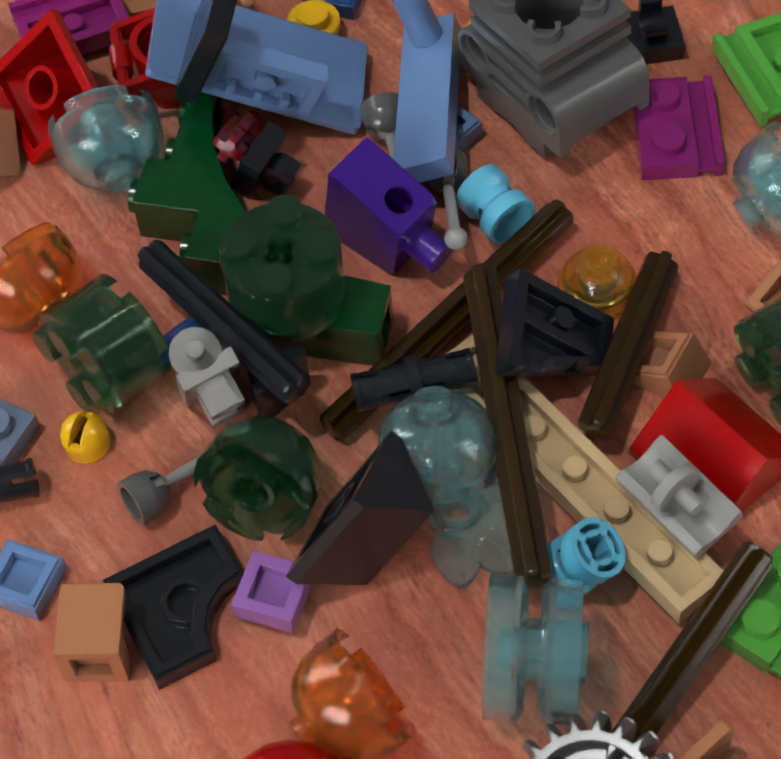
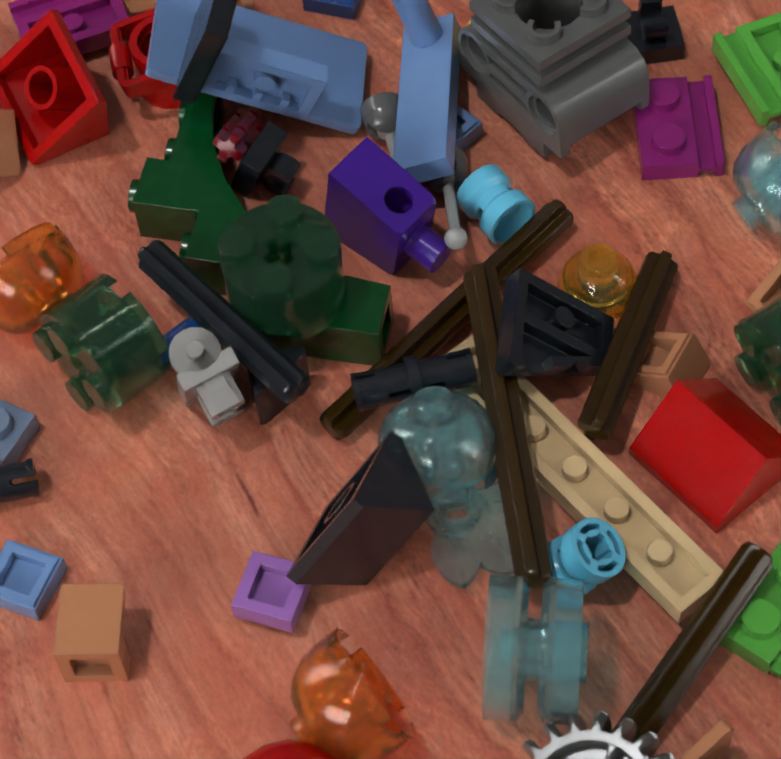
(94, 439): yellow hinge -> none
(107, 137): clear light blue cylinder -> none
(149, 493): dark grey hinge -> none
(175, 601): black tile -> none
(259, 477): clear green cylinder -> none
(317, 15): yellow plate -> none
(679, 497): light grey hips -> none

